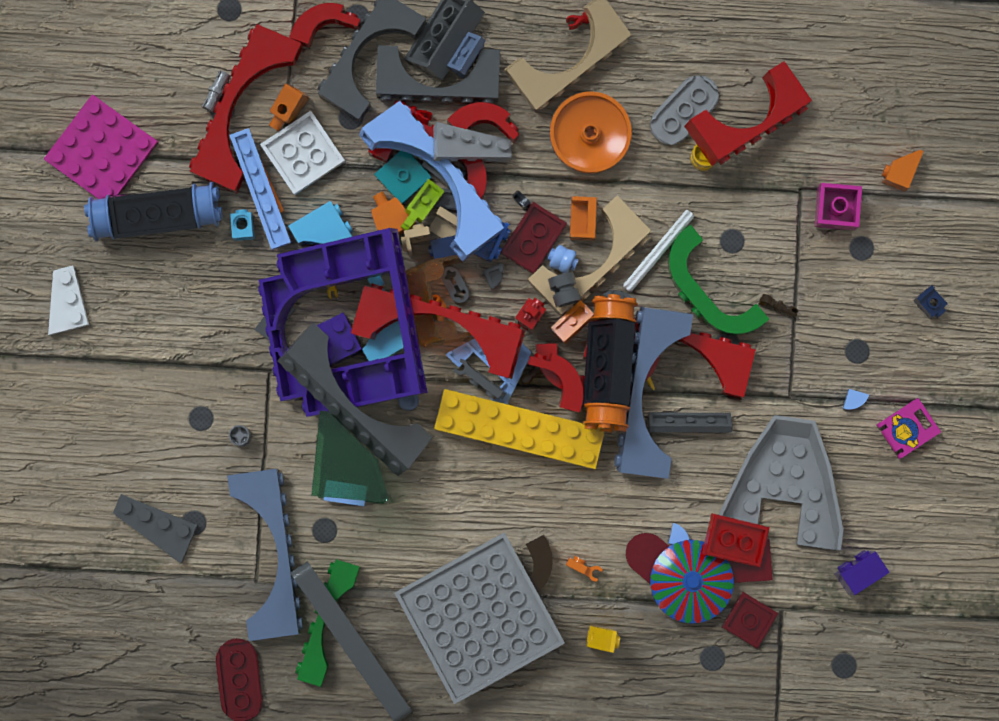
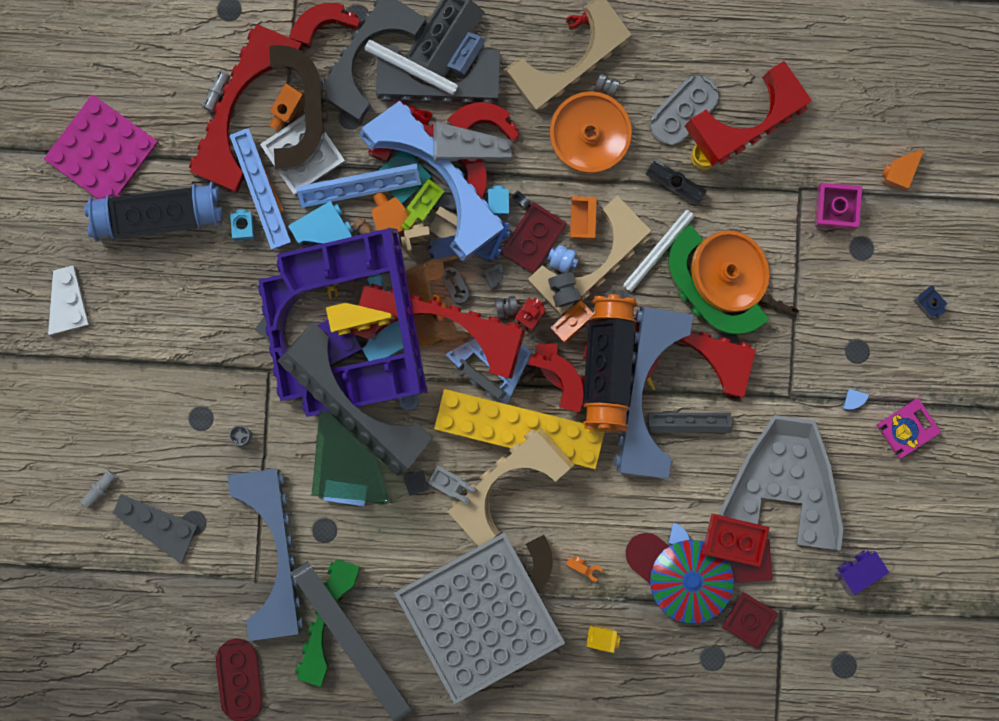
(98, 489): none -> light grey pin
(315, 116): none -> dark brown arch
(348, 316): none -> yellow slope
(359, 185): none -> light blue plate
(362, 227): none -> medium nougat pin
(411, 67): none -> white axle
(416, 483): none -> black plate
(450, 484): none -> light grey hinge
(499, 201): none -> medium azure brick
(506, 306): none -> flat silver wheel
(536, 453): none -> tan arch
(605, 85): none -> flat silver wheel
(687, 190): none -> black piece
(730, 271): none -> orange dish

